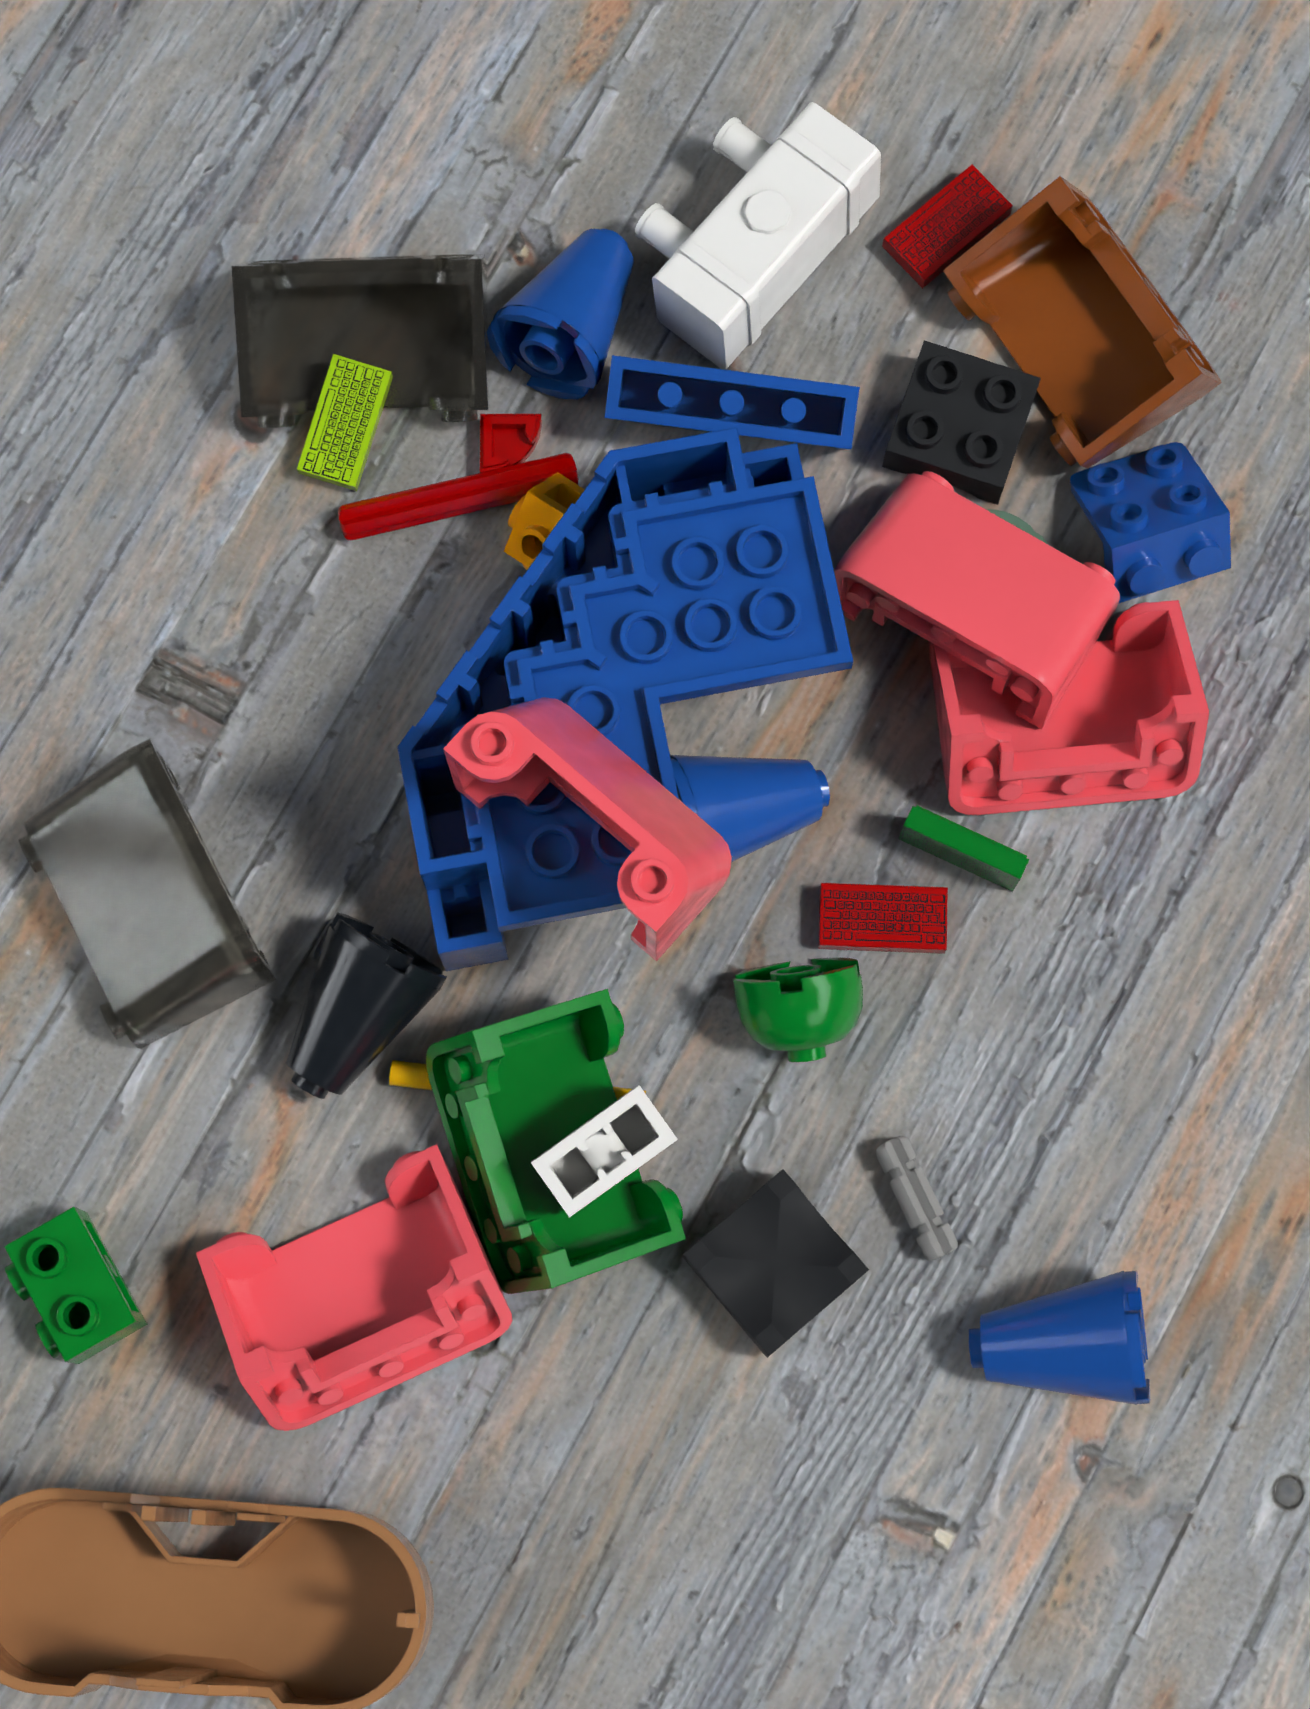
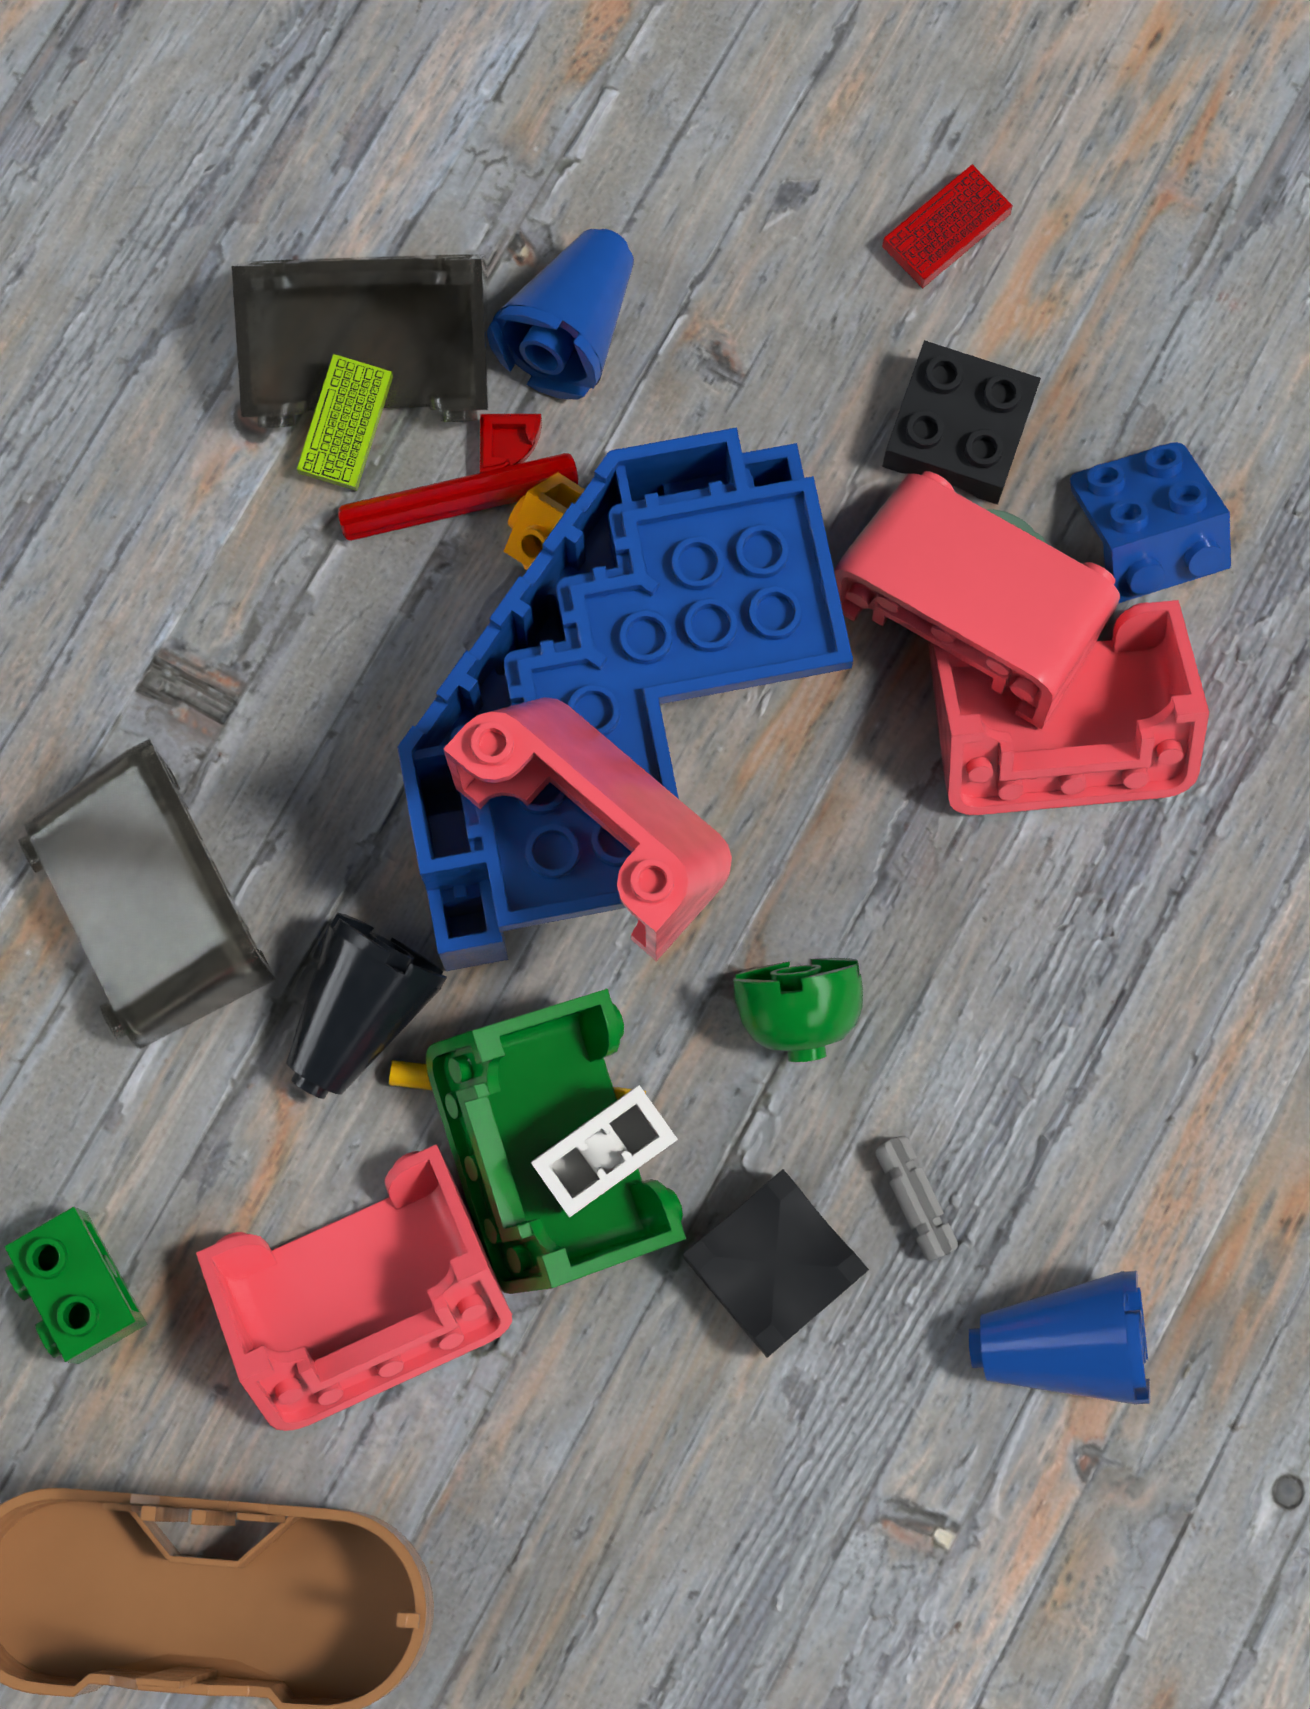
(731, 399): blue brick -> none
(751, 798): blue cone -> none
(764, 232): white piece -> none
(883, 918): red tile -> none
(963, 848): green tile -> none
(1082, 321): dark orange windscreen -> none

